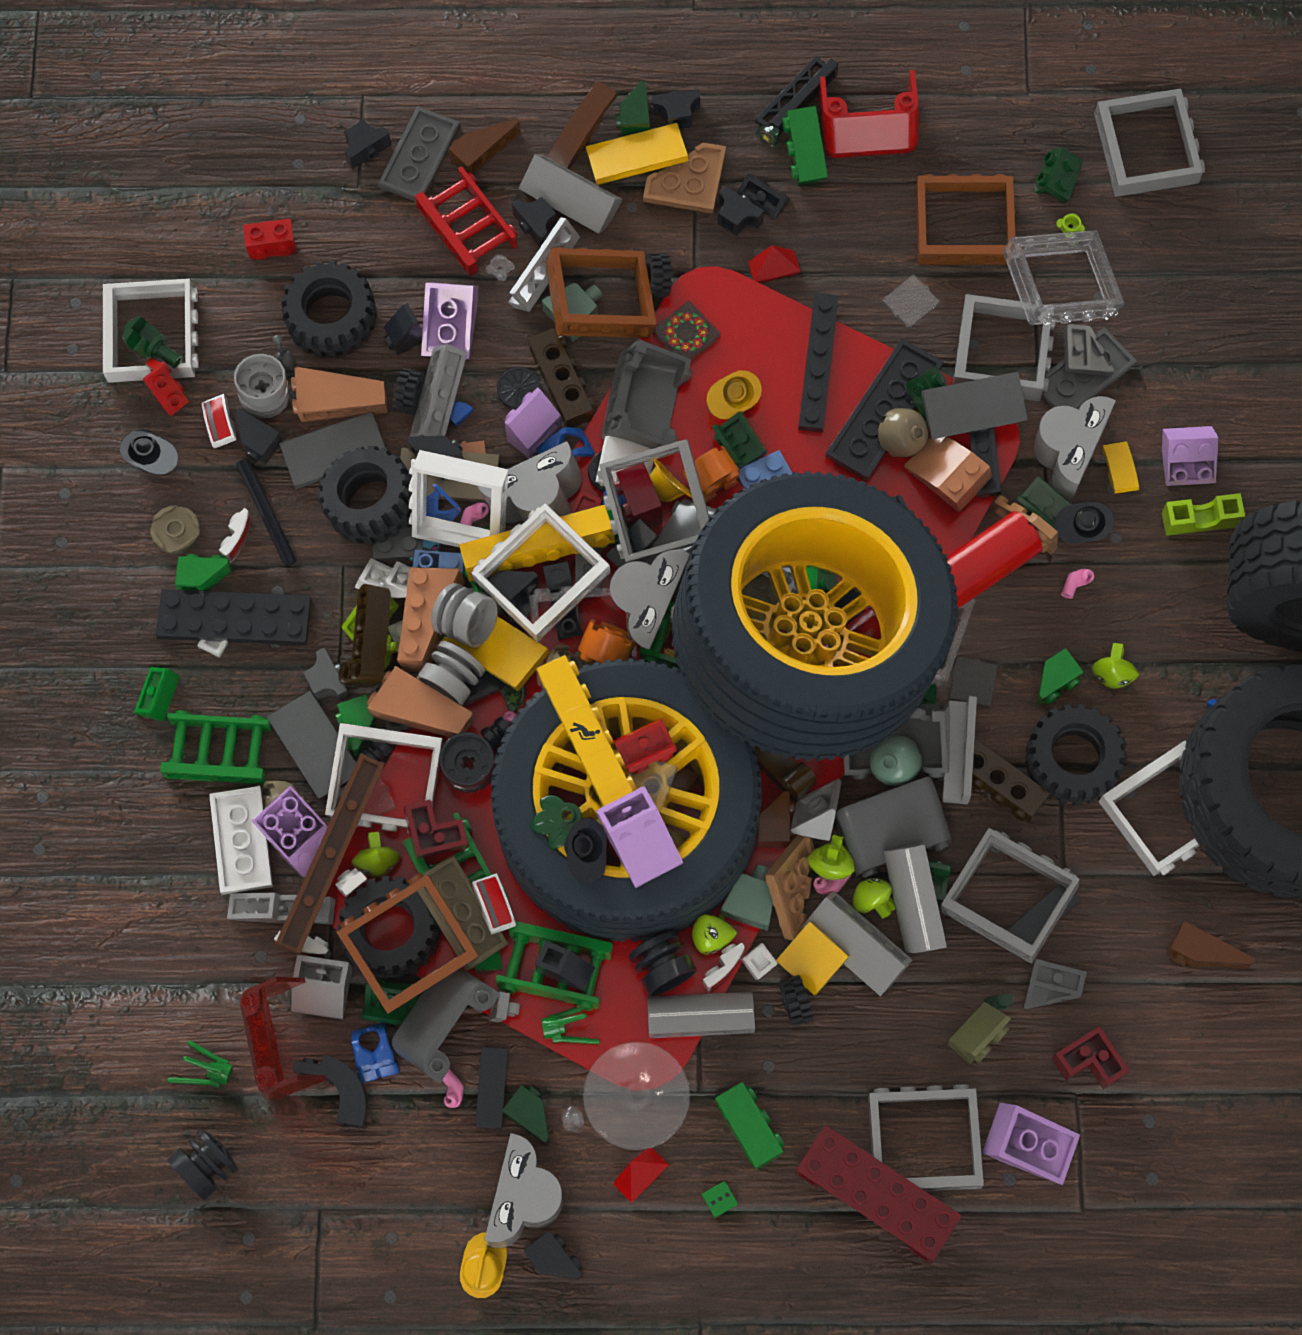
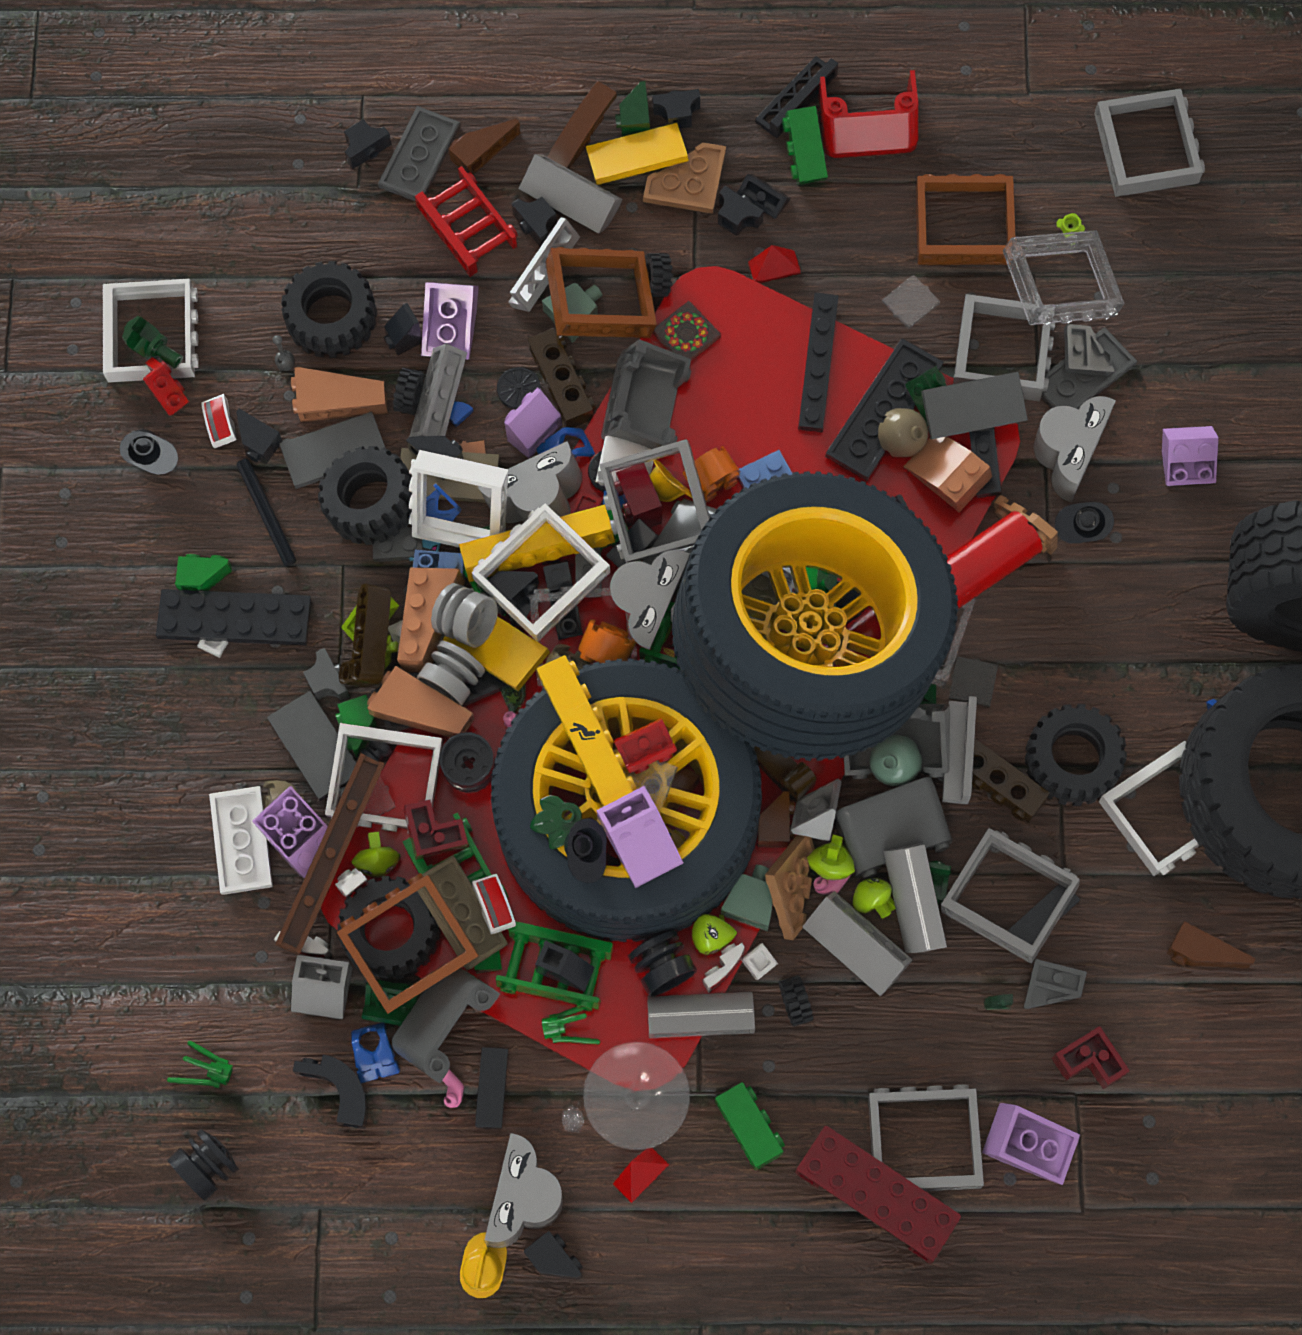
(157, 693): green slope -> none
(175, 529): dark tan tile -> none
(201, 769): green fence -> none
(239, 527): white slope -> none
(257, 375): light grey wheel -> none
(263, 1042): clear red windscreen -> none
(269, 239): red bracket -> none
(272, 908): light grey slope -> none
(384, 576): white slope -> none
(474, 513): bright pink arm -> none
(492, 736): black wheel -> none
(496, 262): clear plate -> none
(503, 1008): light grey tile -> none
(528, 1112): dark green slope -> none
(719, 1199): green tile -> none
(734, 394): yellow piece -> none
(740, 440): dark green bracket -> none
(768, 134): clear green tile -> none
(813, 958): yellow tile -> none
(978, 1032): olive slope -> none
(1043, 501): dark green bracket -> none
(1058, 174): dark green bracket -> none
(1058, 674): green slope -> none
(1076, 579): bright pink arm -> none
(1113, 670): lime piece -> none
(1121, 467): yellow slope -> none
(1221, 513): lime arch -> none

